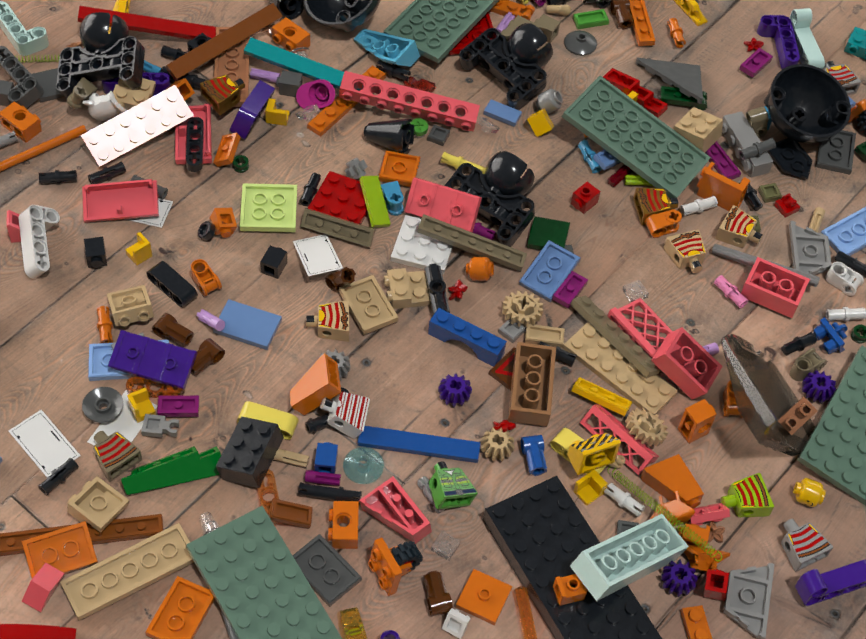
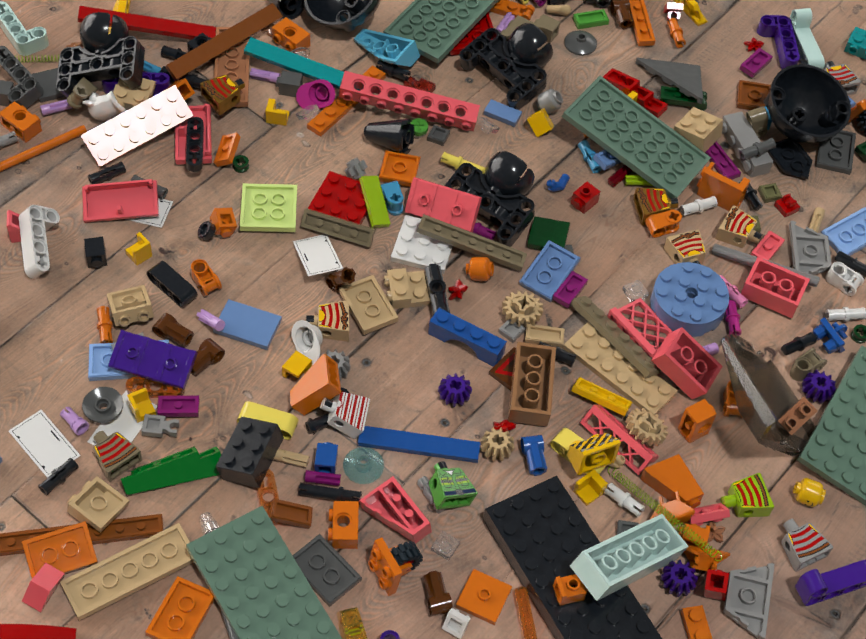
(47, 109): none -> lavender piece
(58, 177): black pin -> none
(76, 423): none -> lavender pin
(251, 109): dark purple beam -> none
(273, 261): black brick -> none
(296, 365): none -> yellow panel
(307, 339): none -> white piece
(310, 189): black axle -> none
(557, 186): none -> blue arm
(673, 8): none -> tile
(690, 298): none -> medium blue brick
(733, 318): none -> dark pink axle
(751, 94): none -> dark orange tile
(768, 246): none -> coral plate

